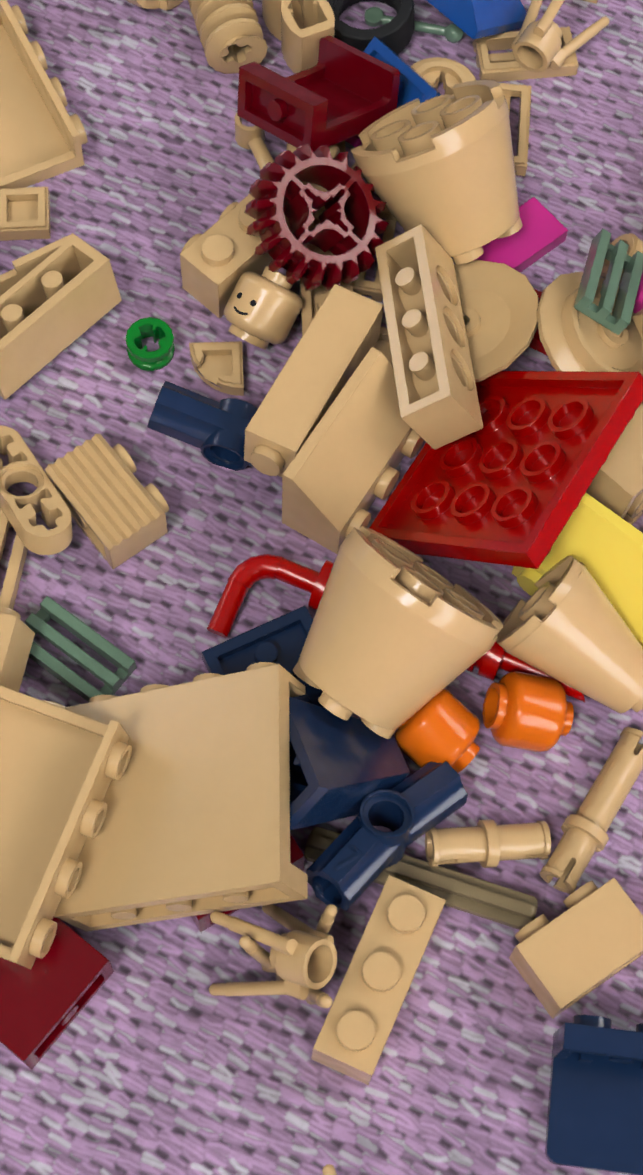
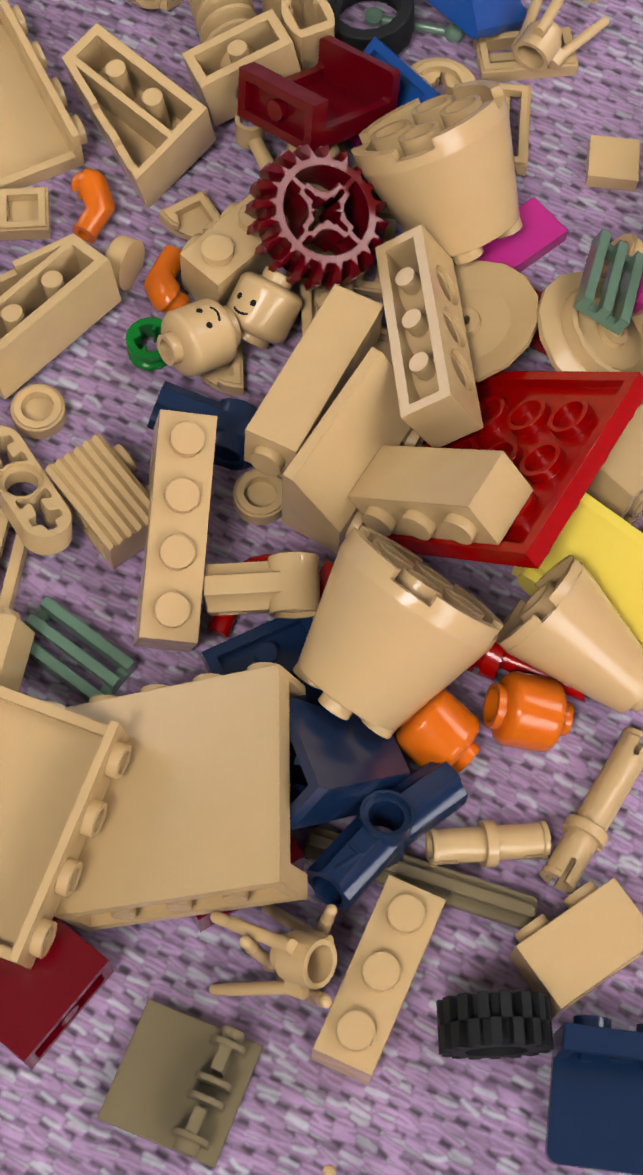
(38, 411): none -> tan tile
(98, 202): none -> orange arm
(126, 259): none -> tan tile
(139, 111): none -> tan wedge
(161, 281): none -> orange arm
(176, 531): none -> tan arch
(181, 1082): none -> dark tan hinge
(190, 216): none -> tan tile
(199, 337): none -> tan head
(216, 62): none -> tan brick
(258, 497): none -> tan tile
(282, 586): none -> tan piece
(441, 493): none -> tan brick
(494, 1025): none -> black tyre
(612, 163): none -> tan tile

